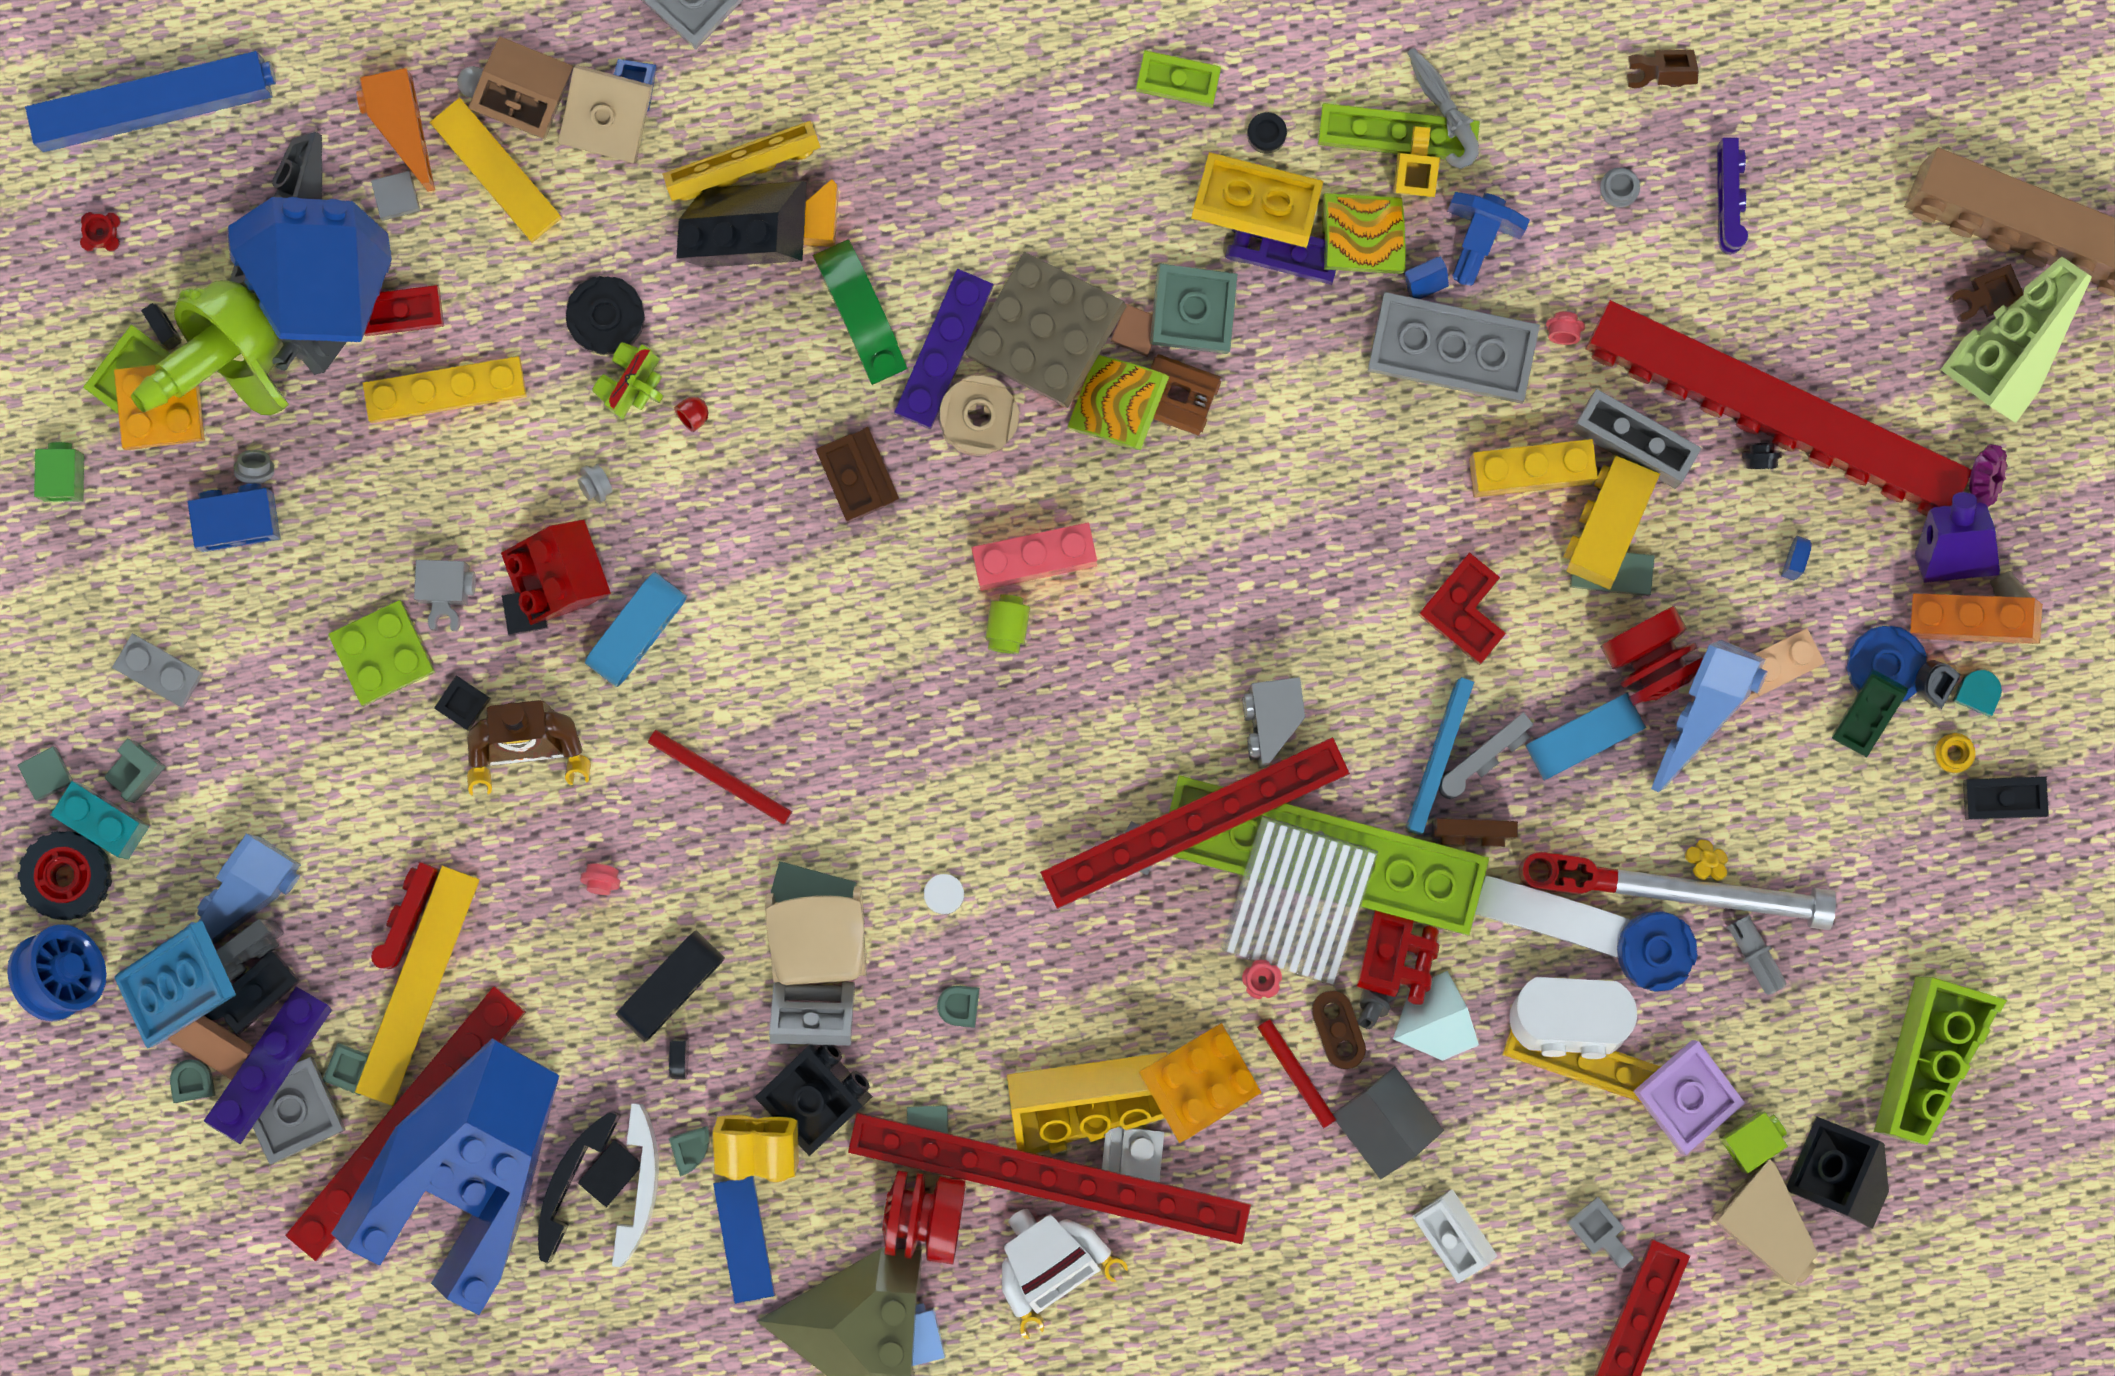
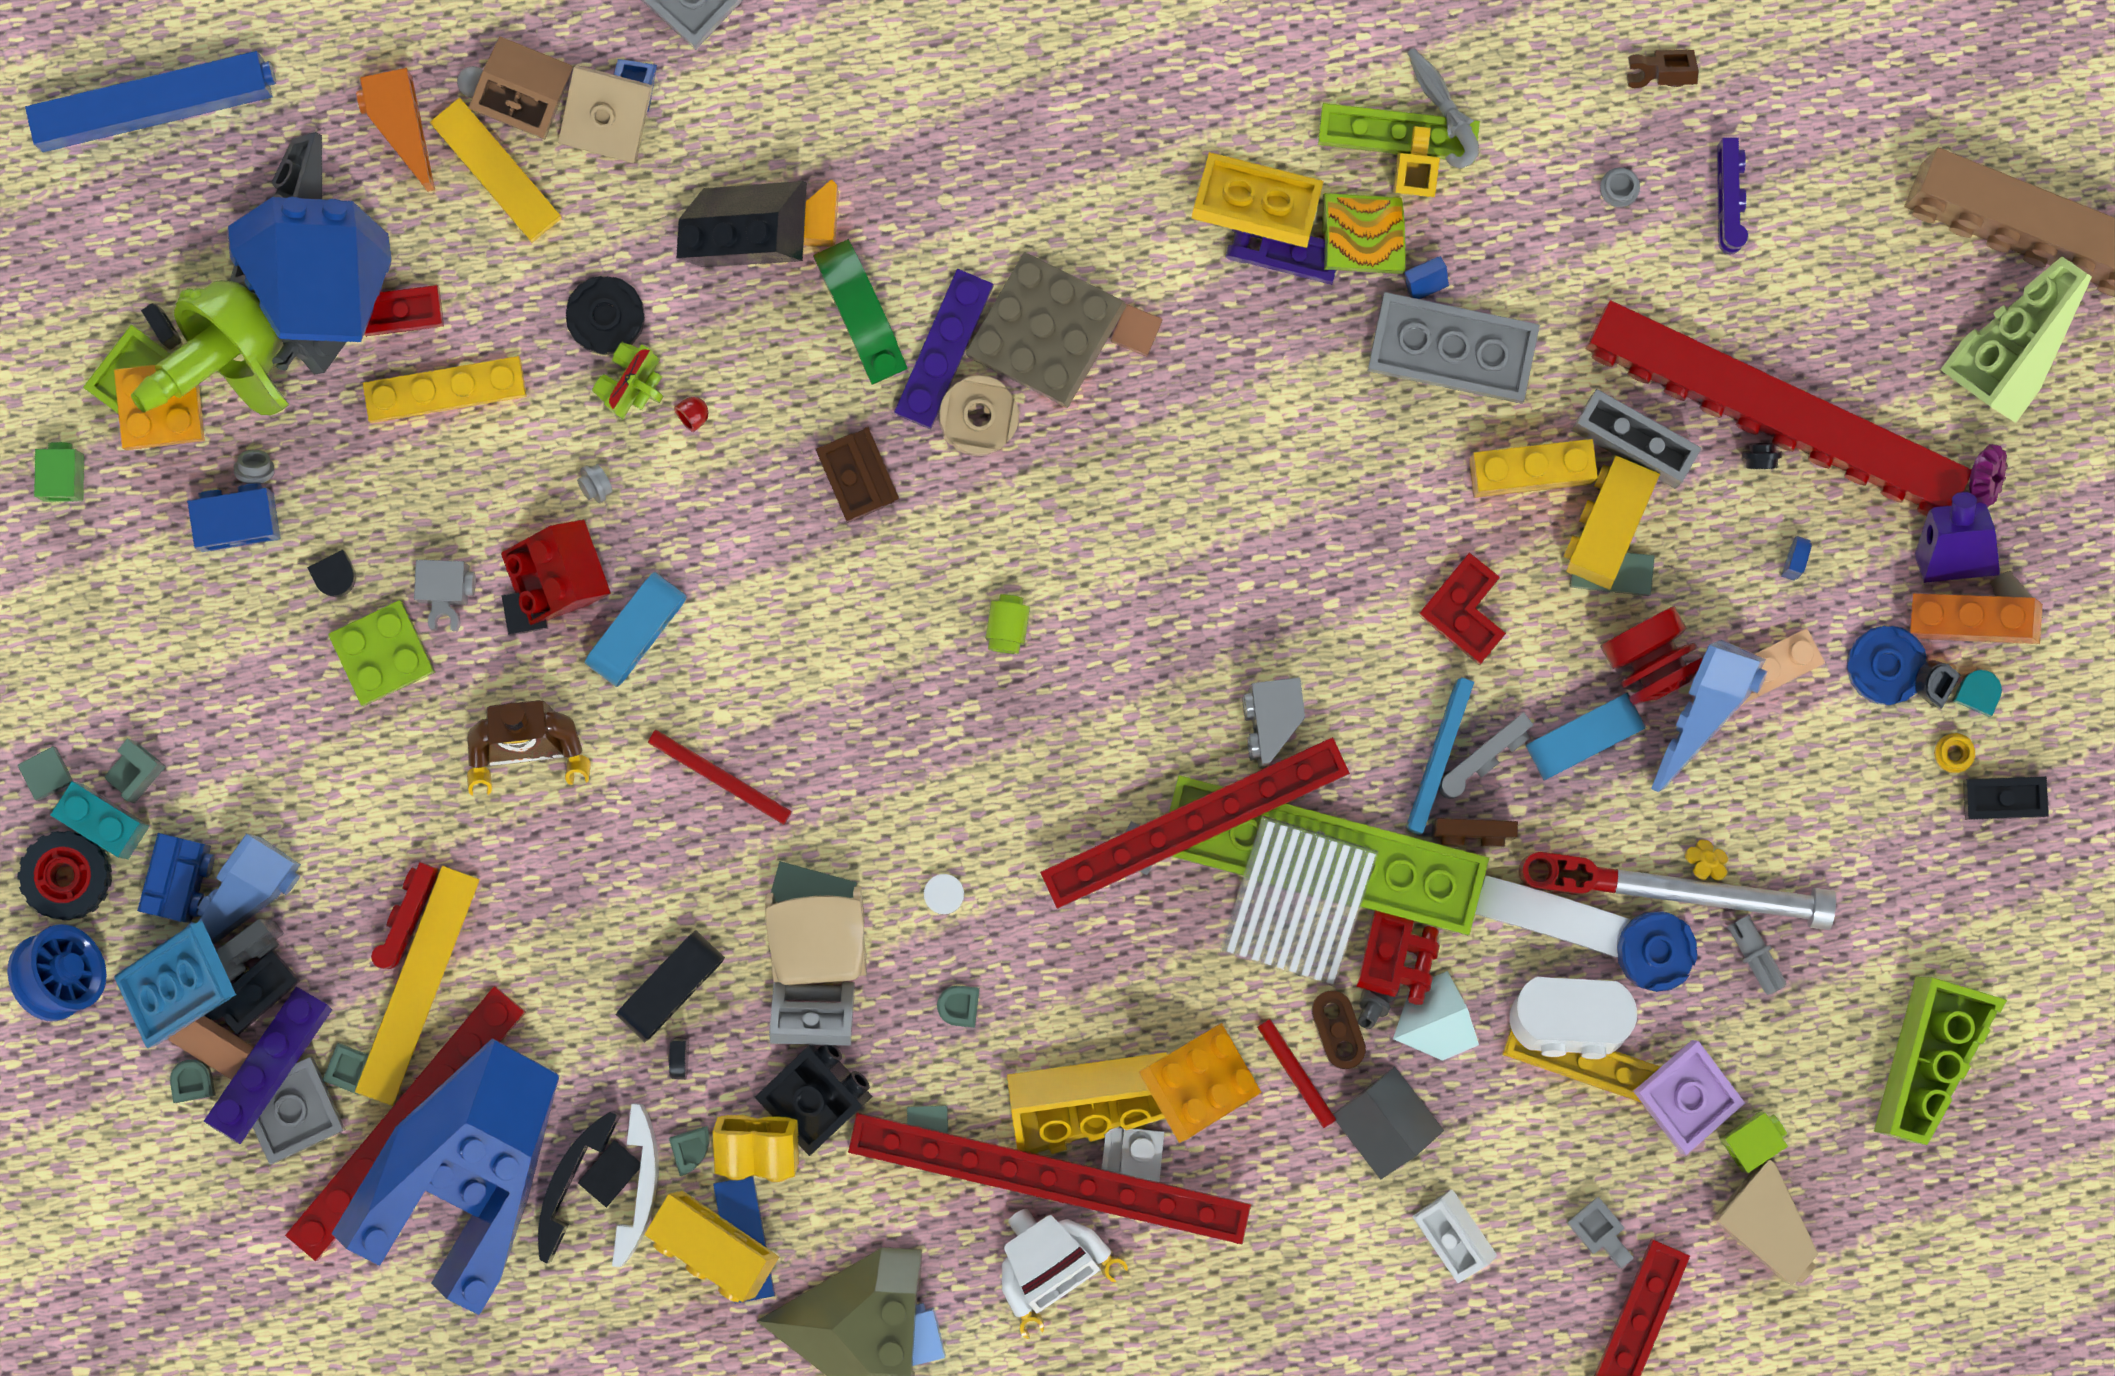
(91, 223): red plate -> none
(157, 670): light grey plate -> none
(176, 878): none -> blue brick
(334, 574): none -> black tile
(395, 195): light grey tile -> none
(462, 703): black tile -> none
(600, 879): coral plate -> none
(711, 1247): none -> yellow brick
(727, 167): yellow plate -> none
(924, 1217): red wheel -> none
(1034, 556): coral brick -> none
(1118, 402): slope -> none
(1178, 79): lime plate -> none
(1193, 308): sand green plate -> none
(1202, 388): dark orange piece -> none
(1266, 132): black tile -> none
(1272, 975): coral plate -> none
(1487, 217): blue piece -> none
(1565, 328): coral plate -> none
(1842, 1172): black slope -> none
(1869, 713): dark green plate -> none
(1990, 292): reddish brown plate -> none

